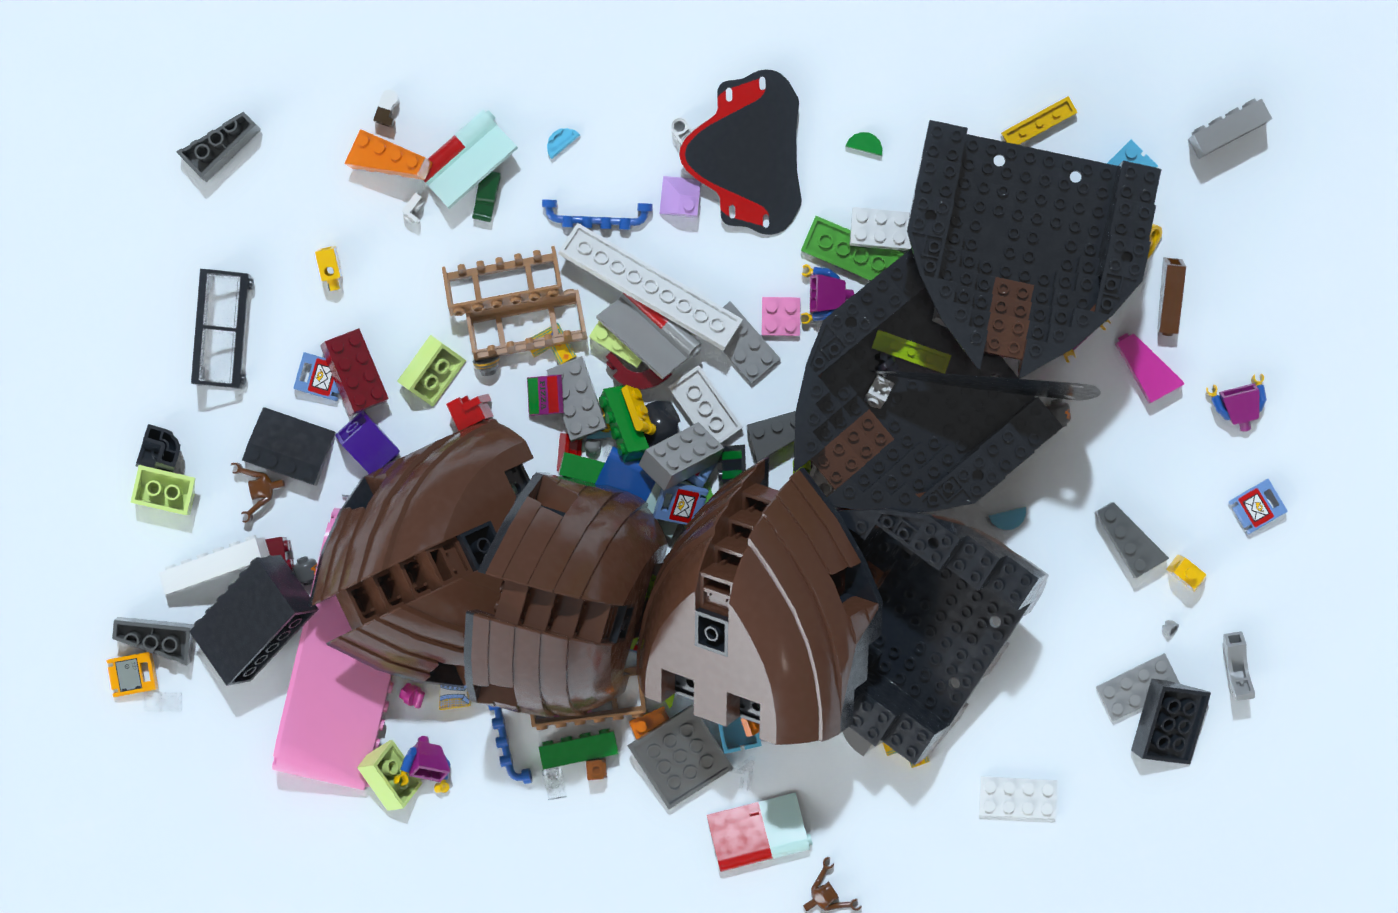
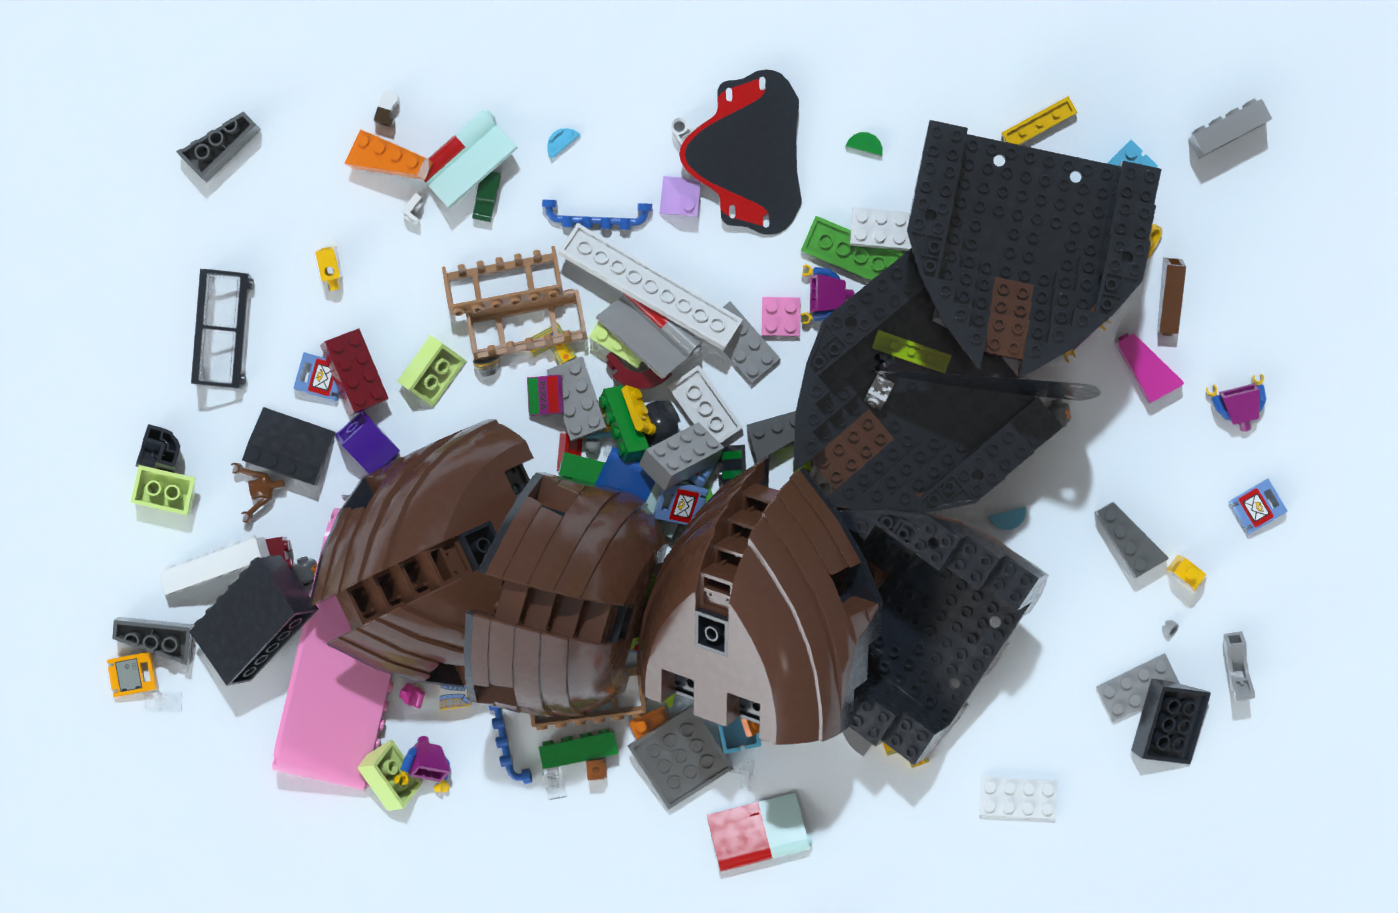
(469, 412): red plate -> none
(825, 894): reddish brown piece -> none

